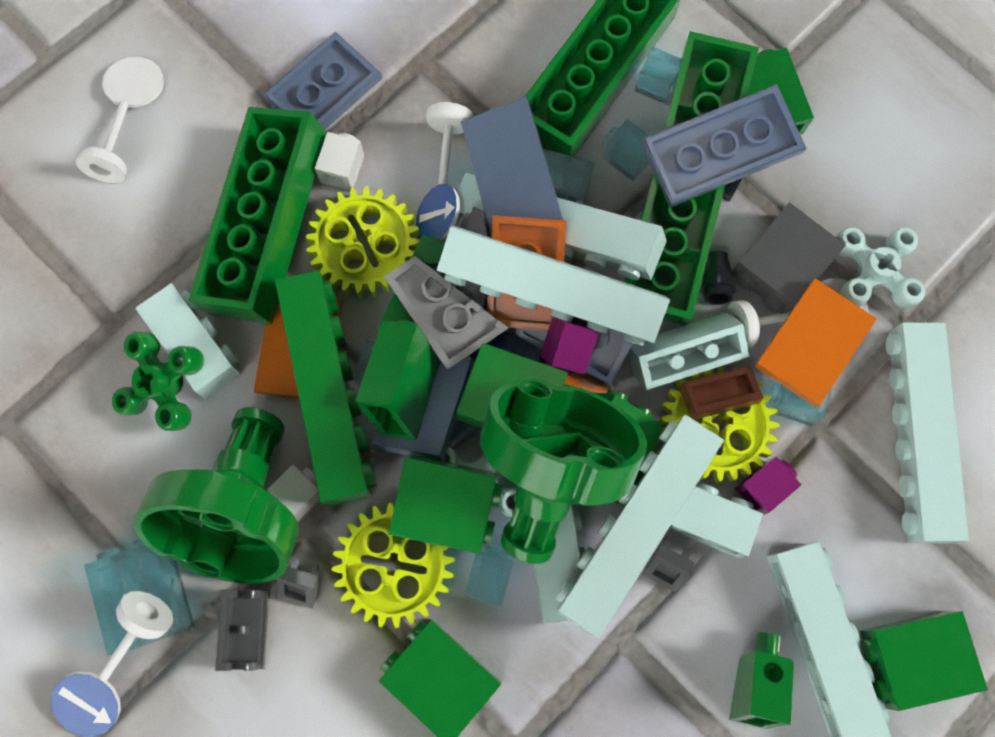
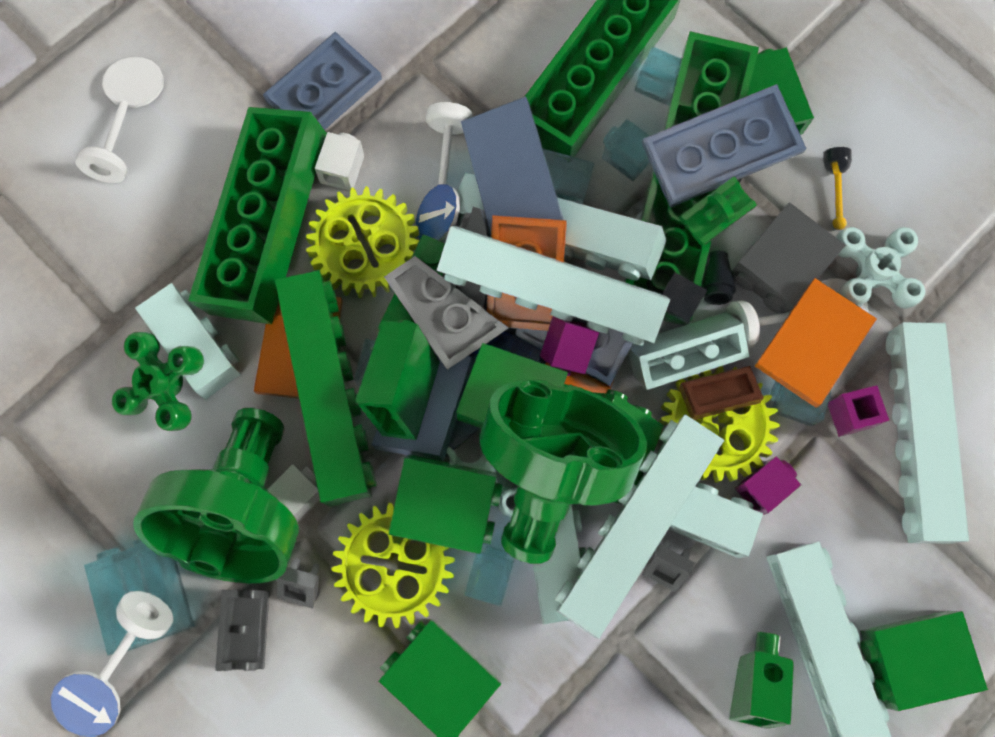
(683, 297): none -> black tile
(717, 211): none -> green hips
(838, 161): none -> hinge
(858, 411): none -> magenta brick

